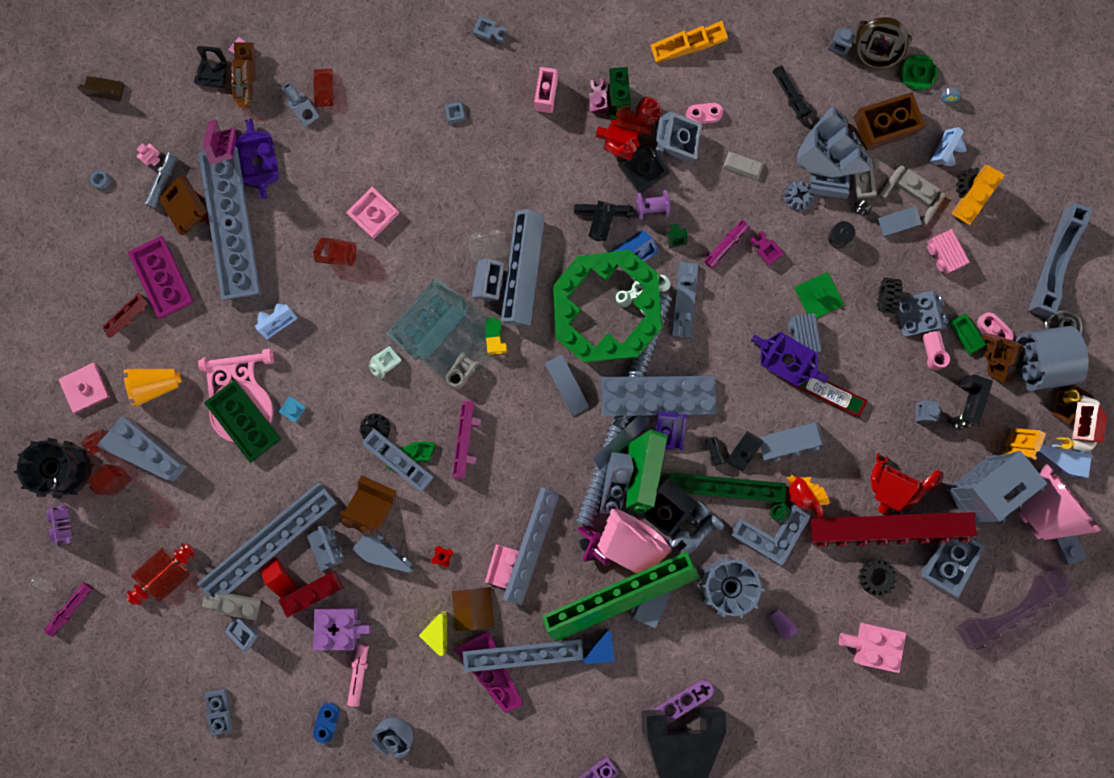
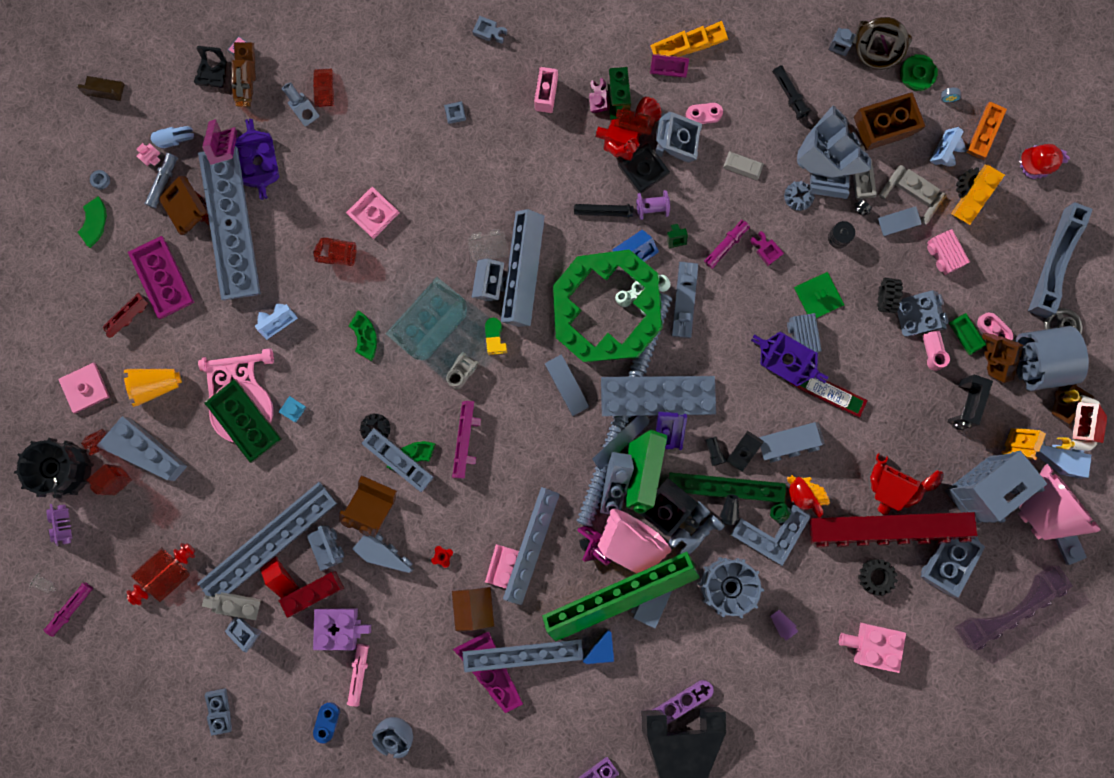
(94, 221): none -> green tile
(171, 136): none -> light blue arm
(365, 335): none -> green tile
(384, 362): light aqua bracket -> none
(436, 634): neon yellow slope -> none
(602, 221): black hinge -> none
(669, 65): none -> magenta plate
(730, 510): none -> black cone
(928, 411): sand blue brick -> none
(986, 130): none -> orange plate
(1042, 160): none -> red hair

